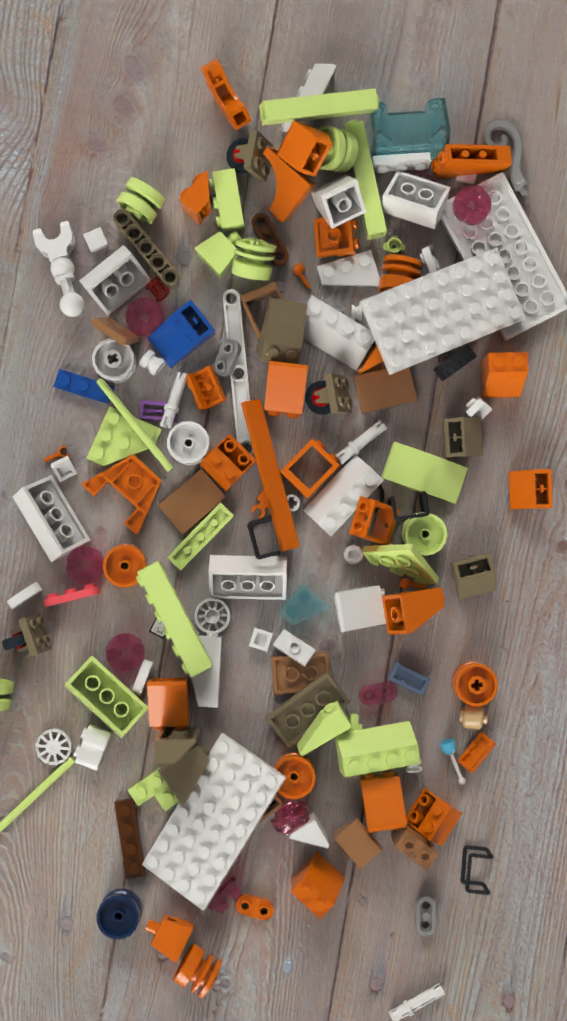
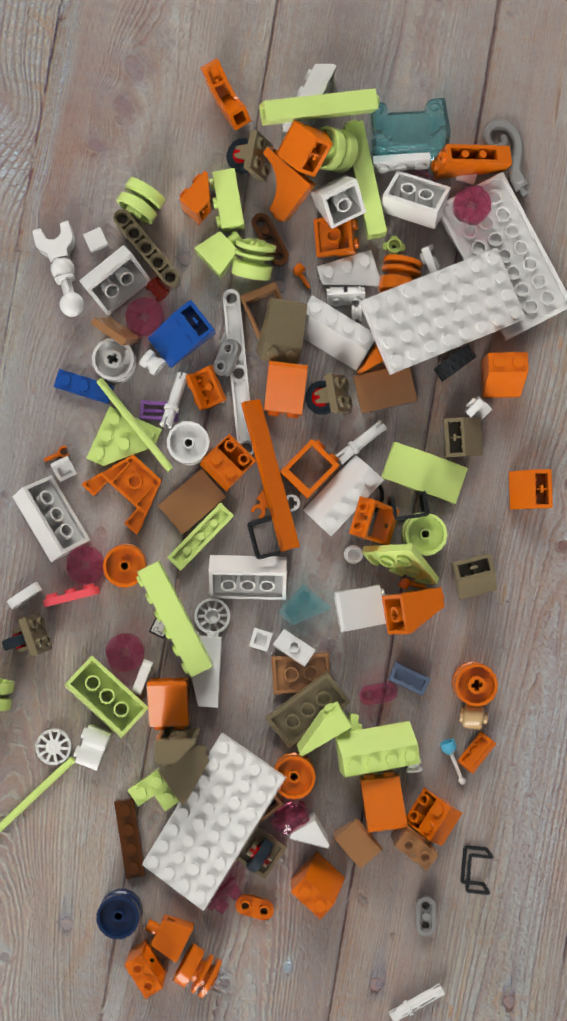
(146, 974): none -> orange window
(261, 852): none -> dark tan plate
(337, 296): none -> white hinge

